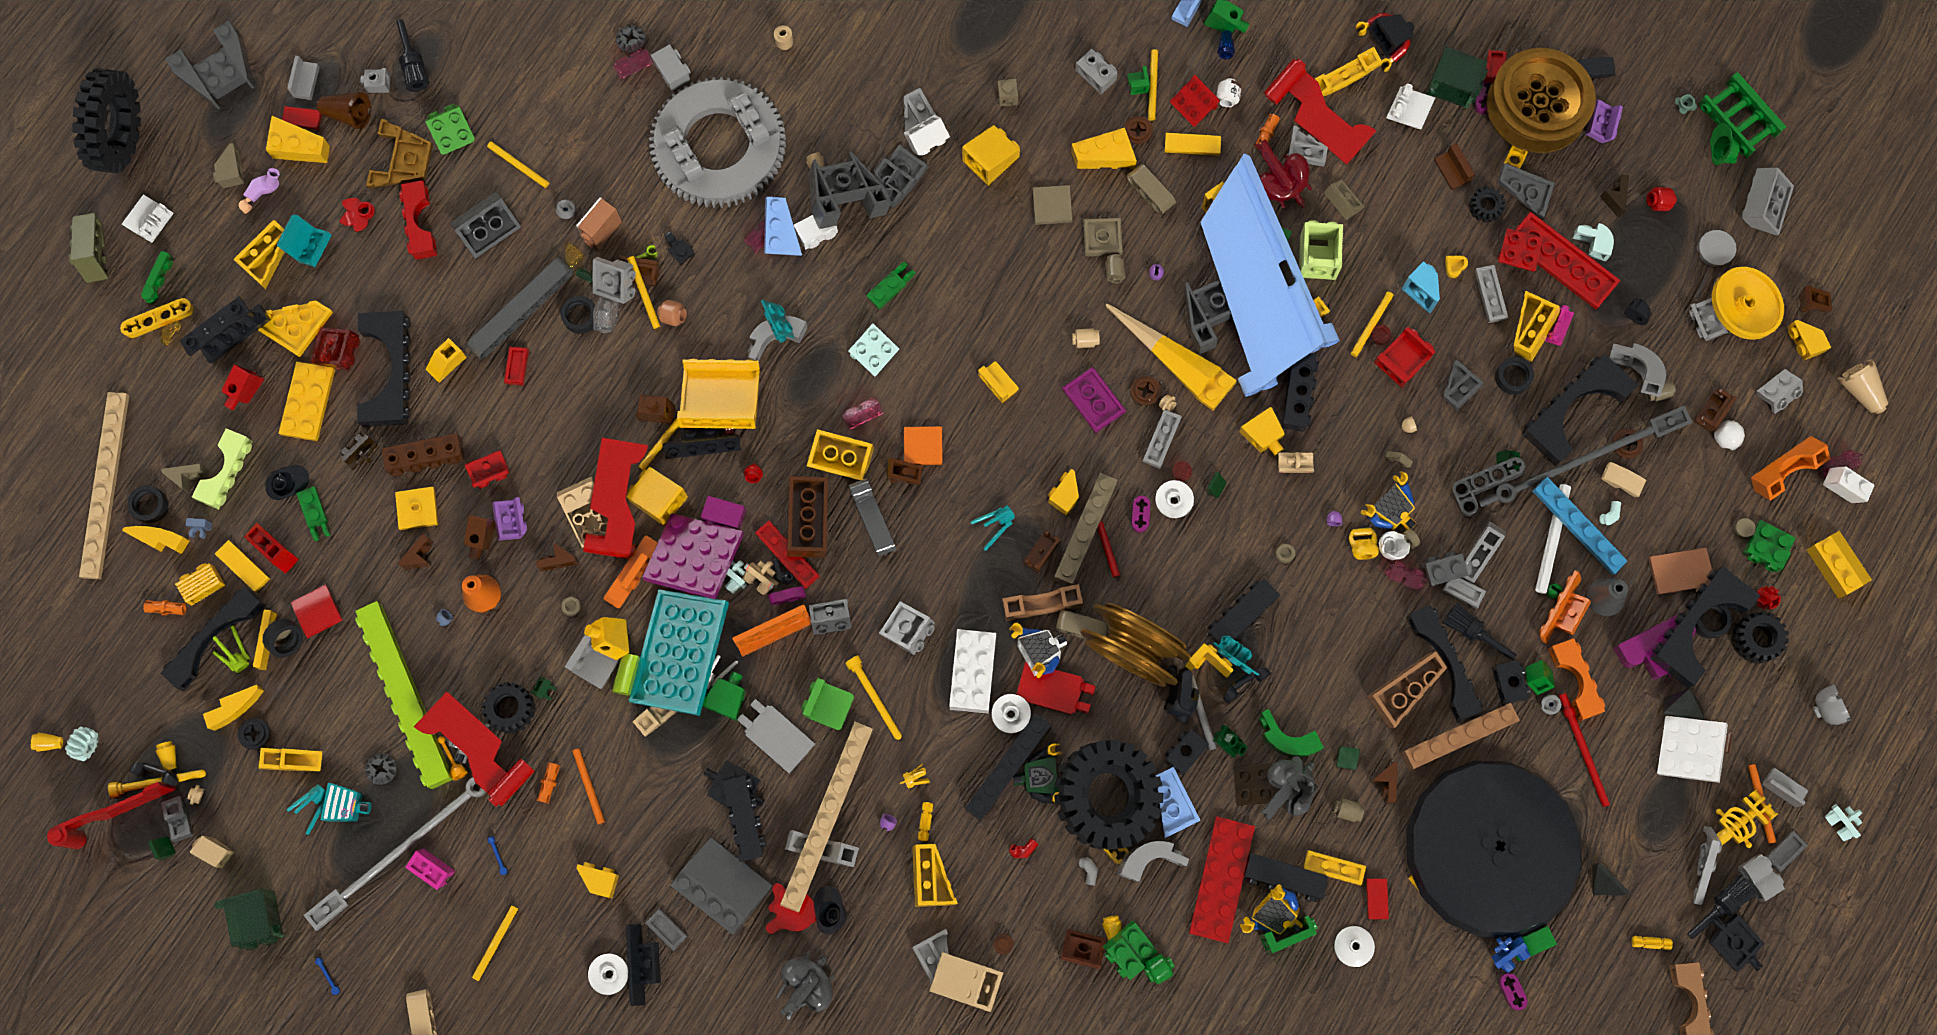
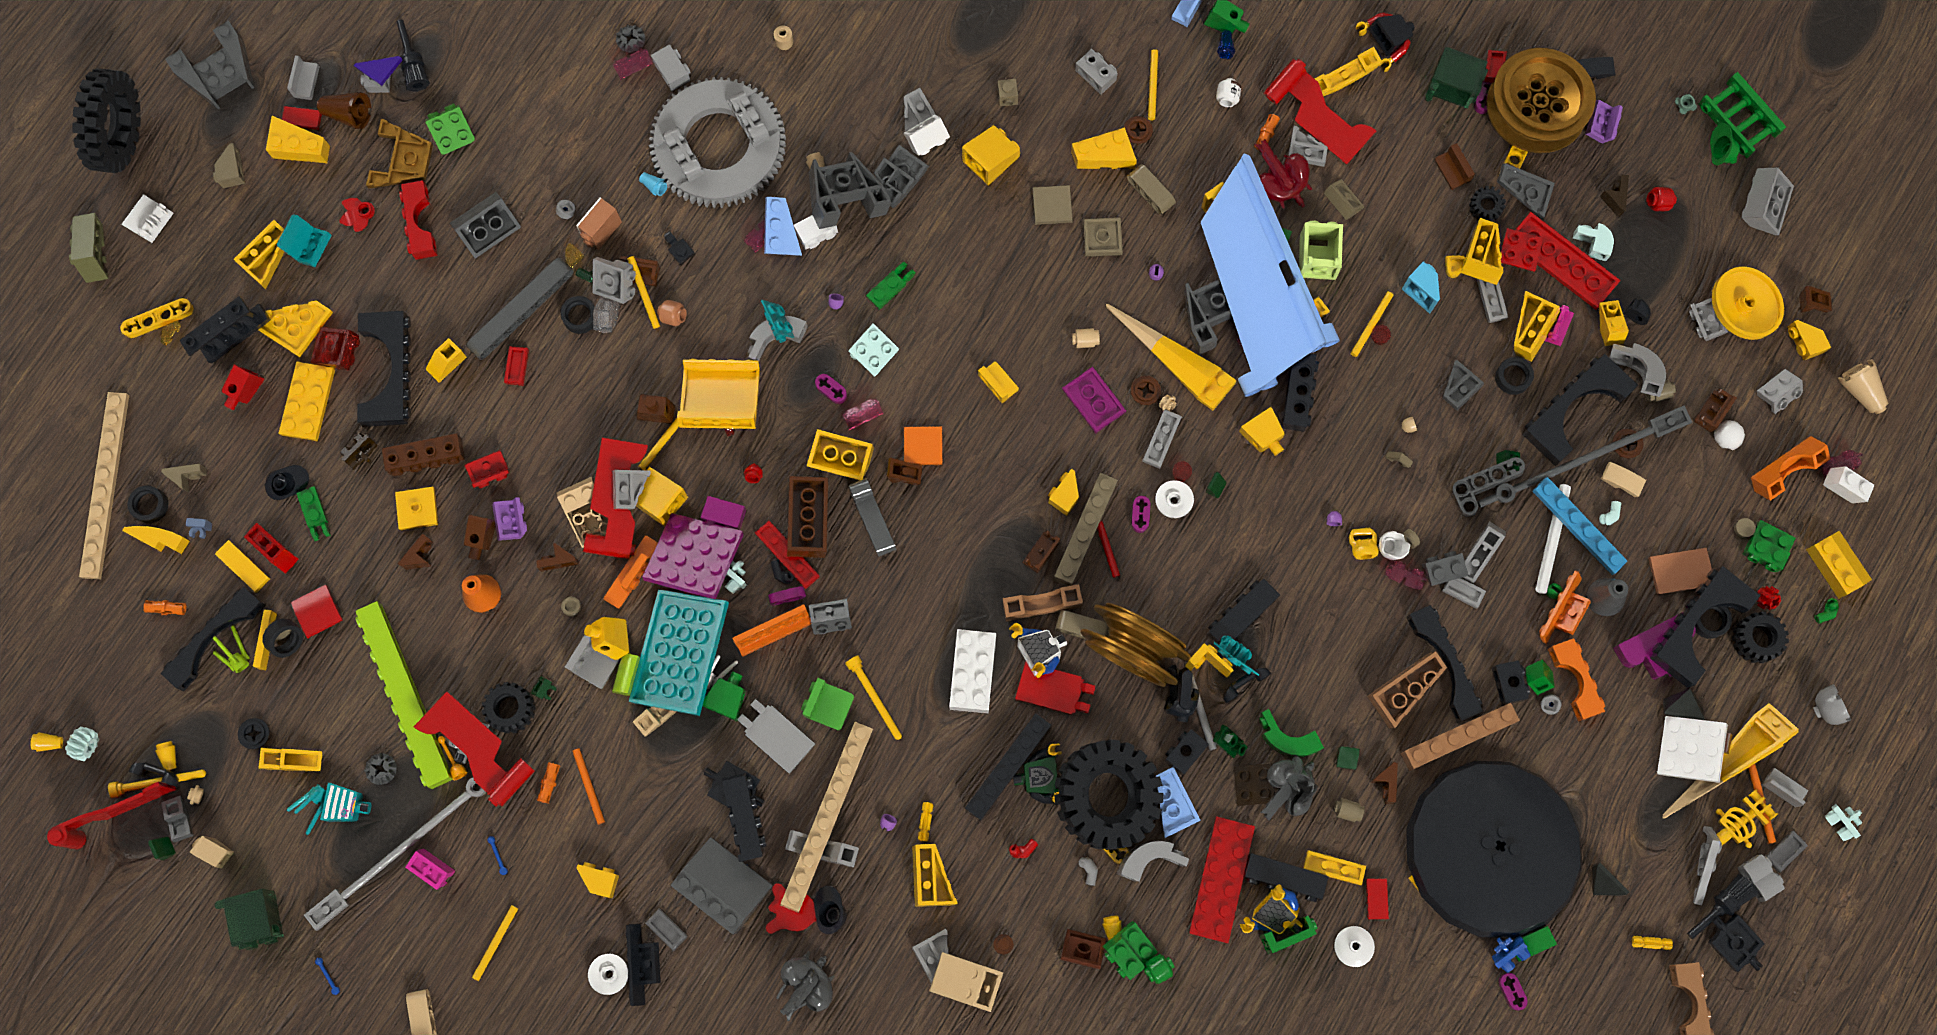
(156, 278): green hinge -> none
(200, 583): yellow brick -> none
(214, 490): yellowish green arch -> none
(232, 707): yellow slope -> none
(259, 187): lavender arm -> none
(379, 69): none -> dark purple tile
(444, 617): sand blue hinge -> none
(516, 163): yellow bar -> none
(628, 487): none -> light grey wing
(647, 254): lime hand -> none
(655, 185): none -> medium azure cone
(701, 442): black bracket -> none
(763, 575): tan hips -> none
(828, 392): none -> magenta beam
(835, 301): none -> medium lavender hinge
(907, 628): light grey plate -> none
(910, 778): yellow piece -> none
(1002, 515): teal plant -> none
(1013, 703): white dish -> none
(1115, 269): dark tan brick -> none
(1138, 82): green panel -> none
(1192, 144): yellow tile -> none
(1195, 101): red hinge -> none
(1285, 553): dark tan tile -> none
(1295, 462): tan hips -> none
(1393, 506): torso -> none
(1405, 357): red panel -> none
(1410, 107): white hinge -> none
(1473, 629): black piece -> none
(1483, 254): none -> yellow wedge
(1569, 712): red bar -> none
(1612, 323): none -> yellow slope
(1716, 248): light grey tile -> none
(1755, 741): none -> yellow plate
(1830, 611): none -> green arm

